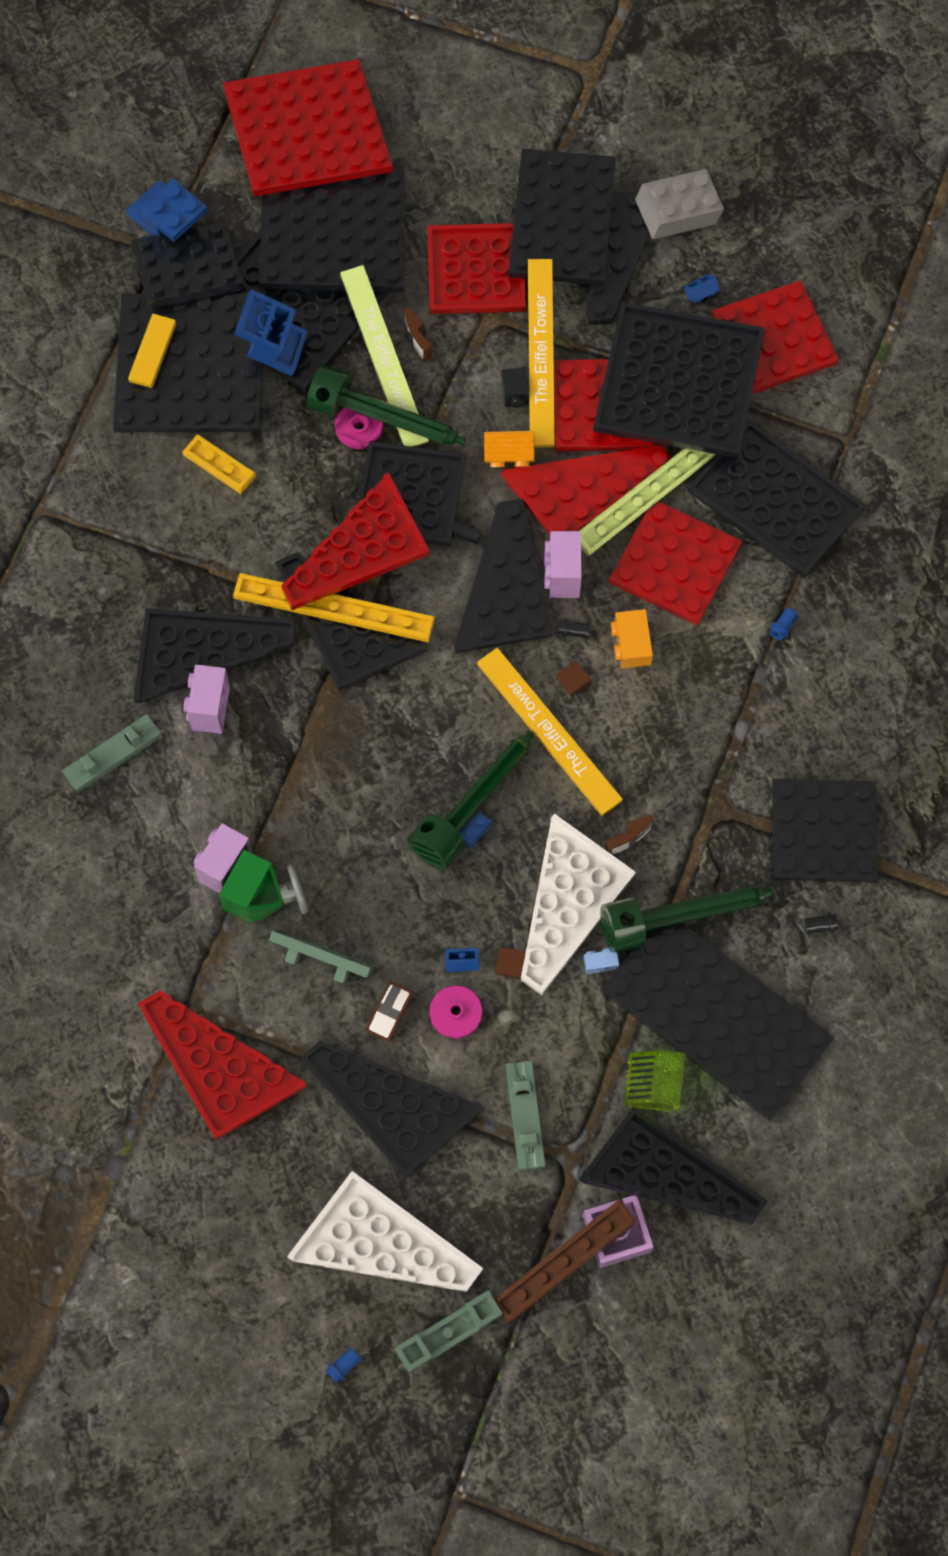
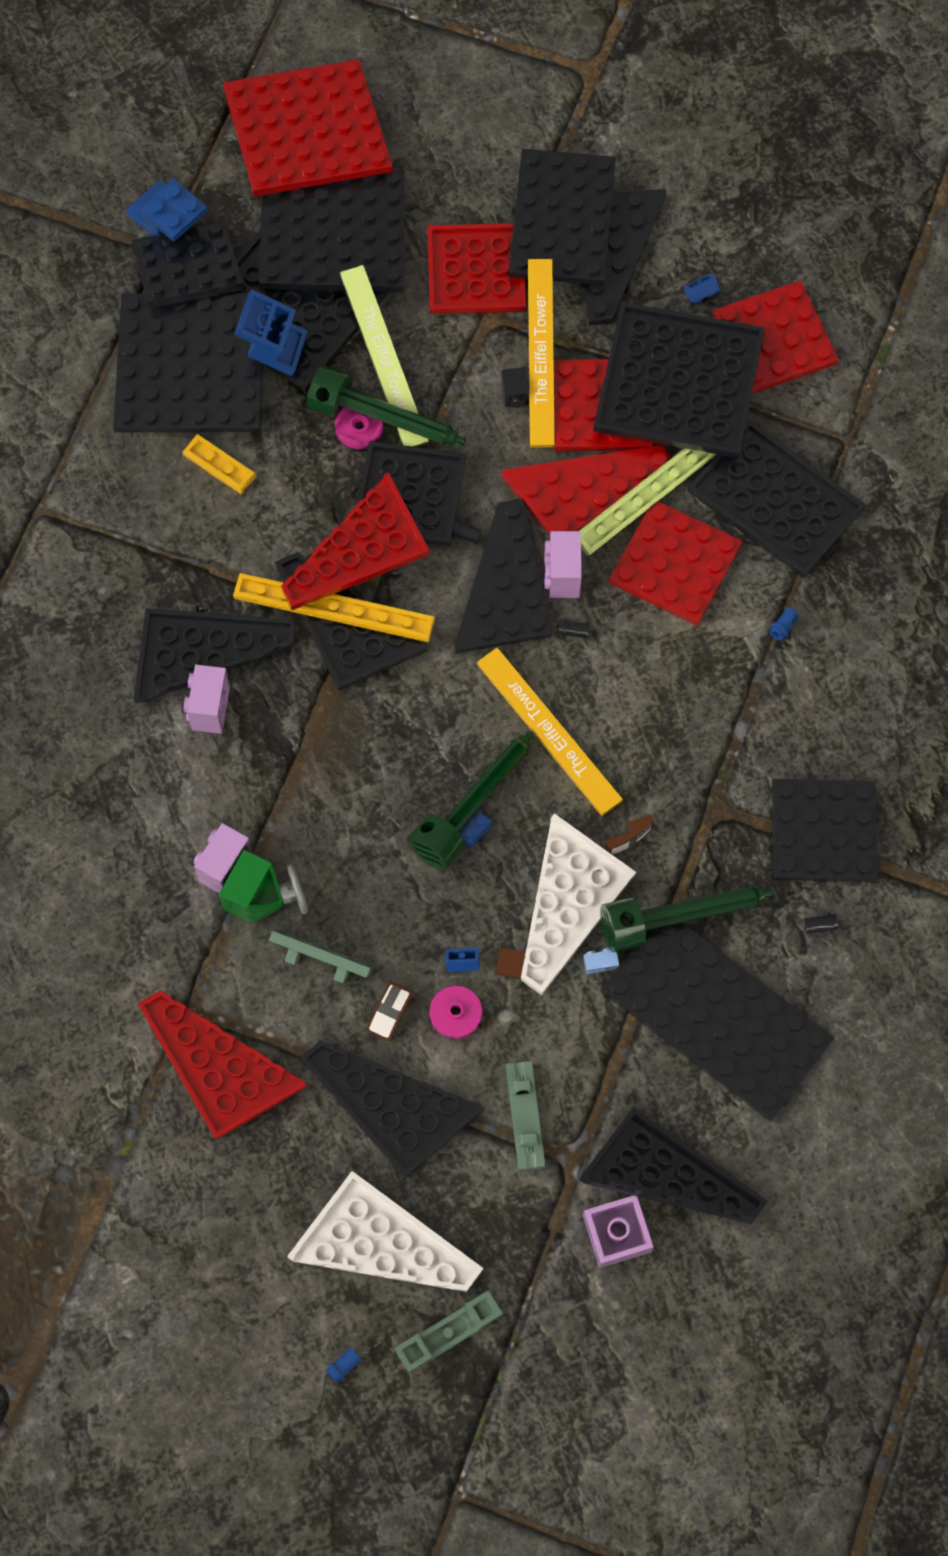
(111, 753): sand green hinge -> none
(152, 351): yellow tile -> none
(415, 331): reddish brown slope -> none
(509, 447): light orange brick -> none
(565, 1260): reddish brown tile -> none
(573, 678): reddish brown tile -> none
(632, 639): light orange brick -> none
(655, 1080): clear neon green slope -> none
(679, 204): light grey brick -> none

